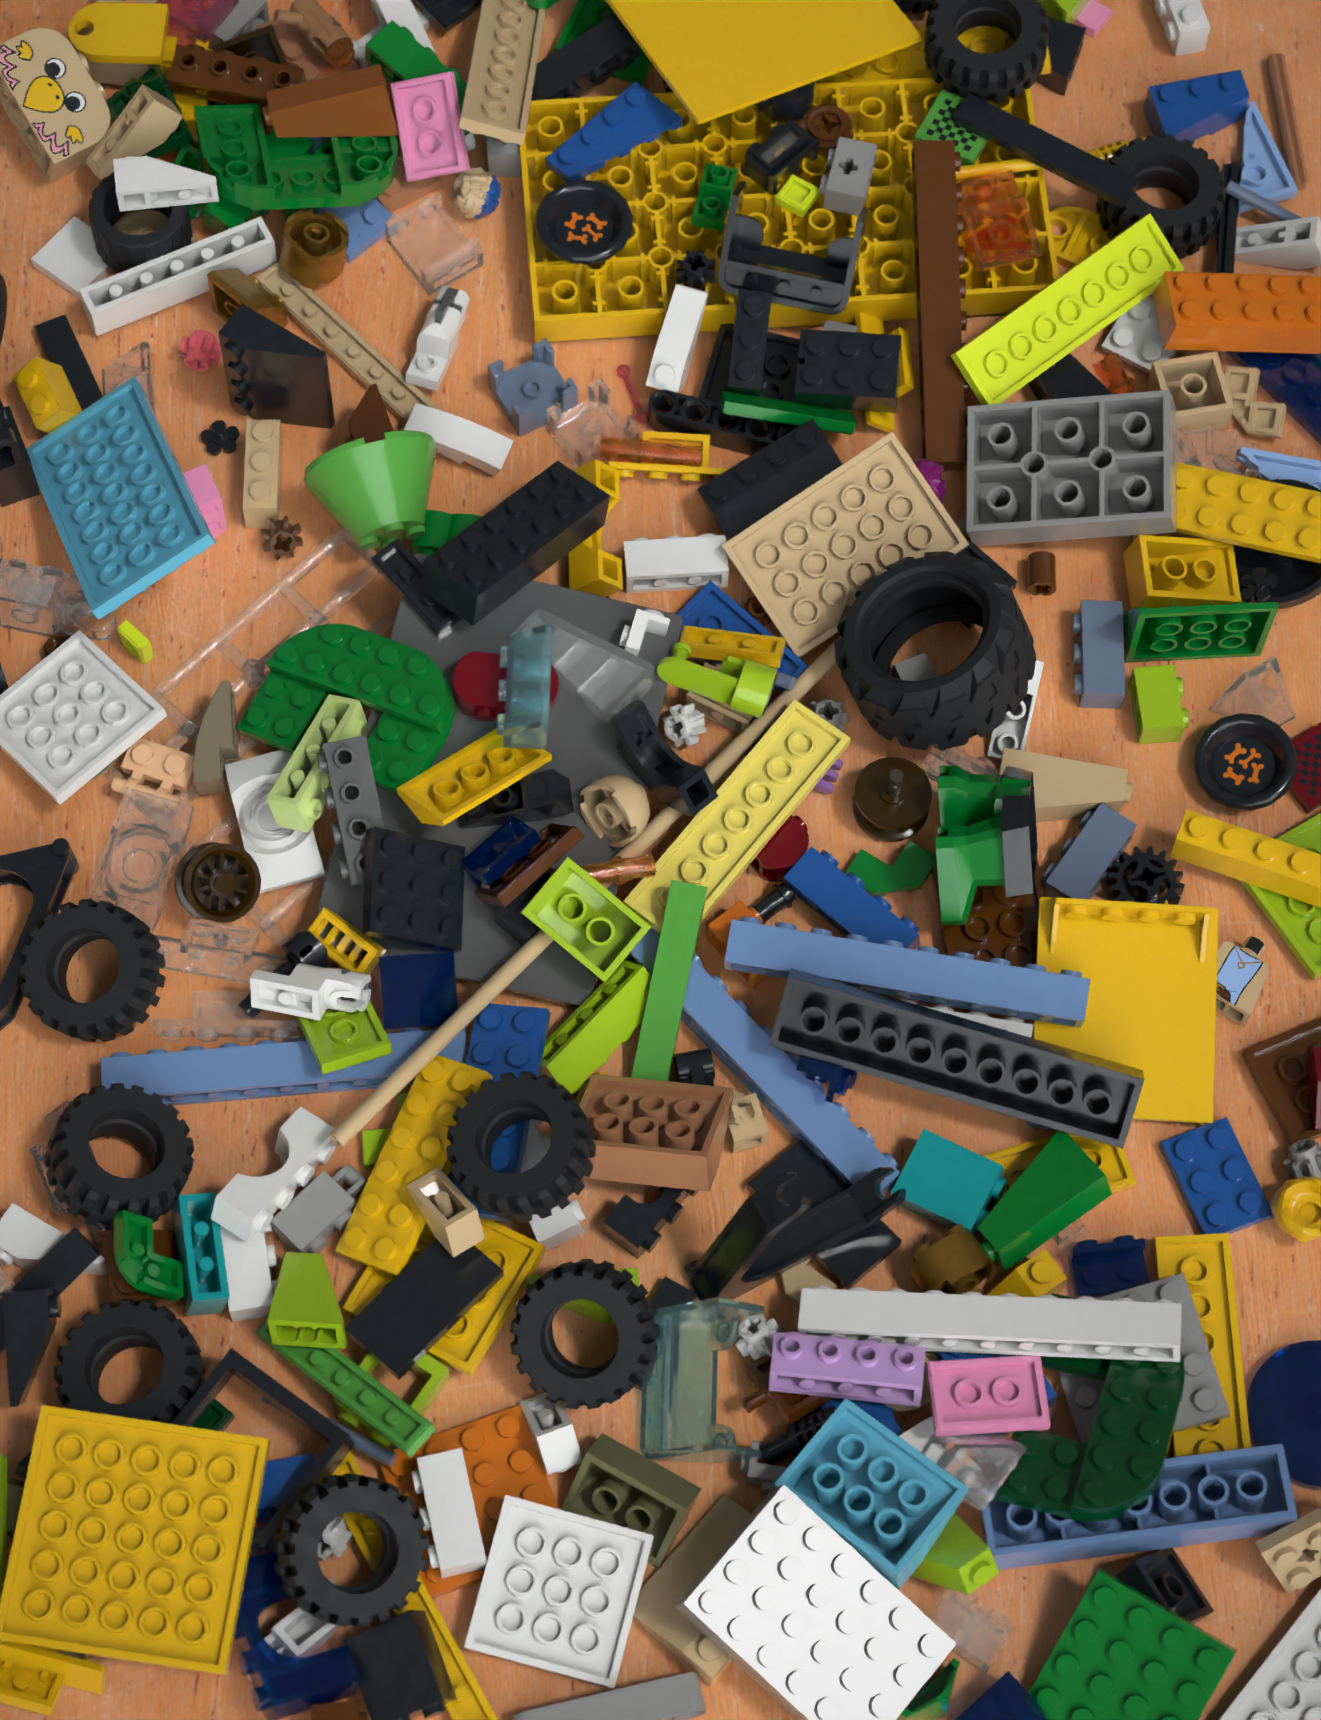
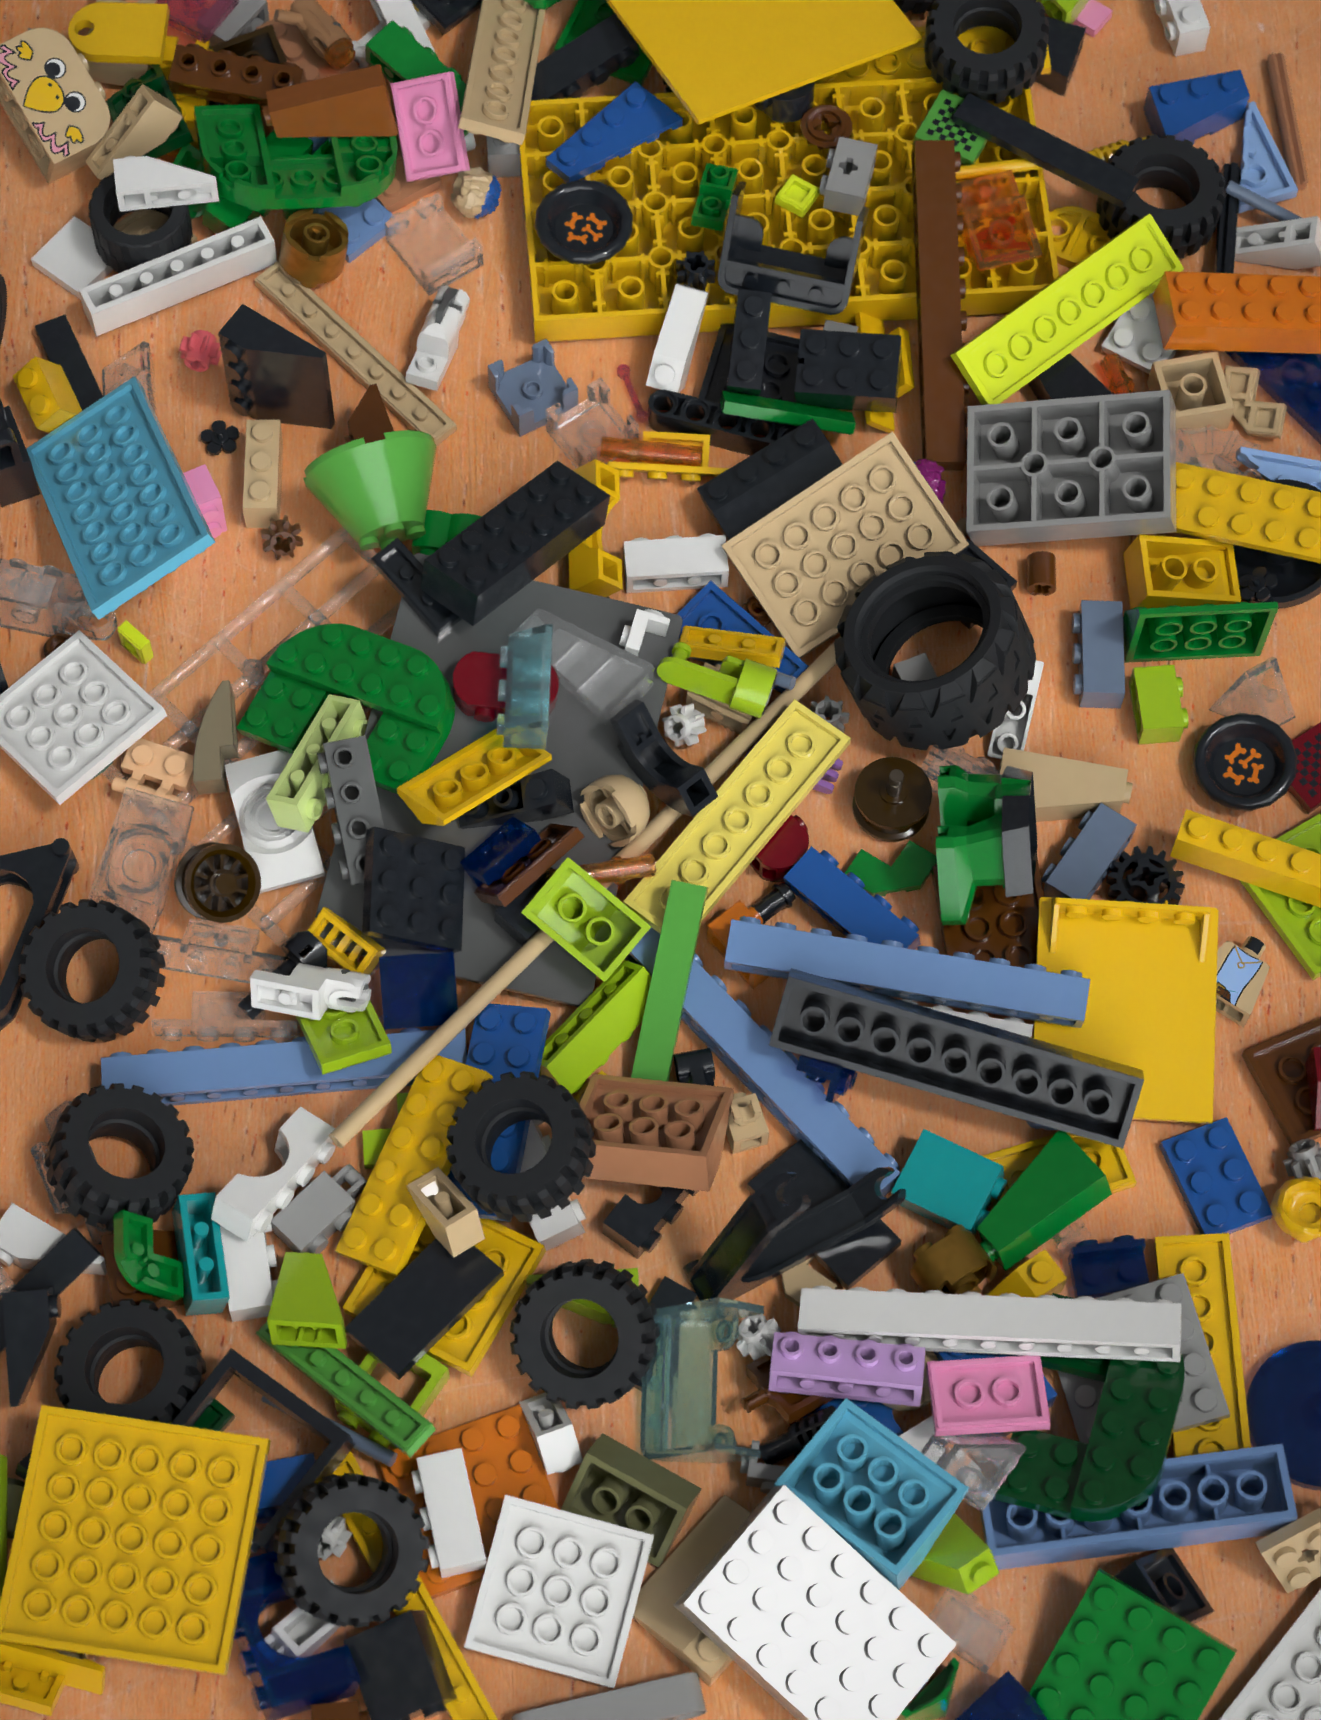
(233, 288): pearl gold slope -> none
(461, 438): white slope -> none
(780, 154): black window -> none

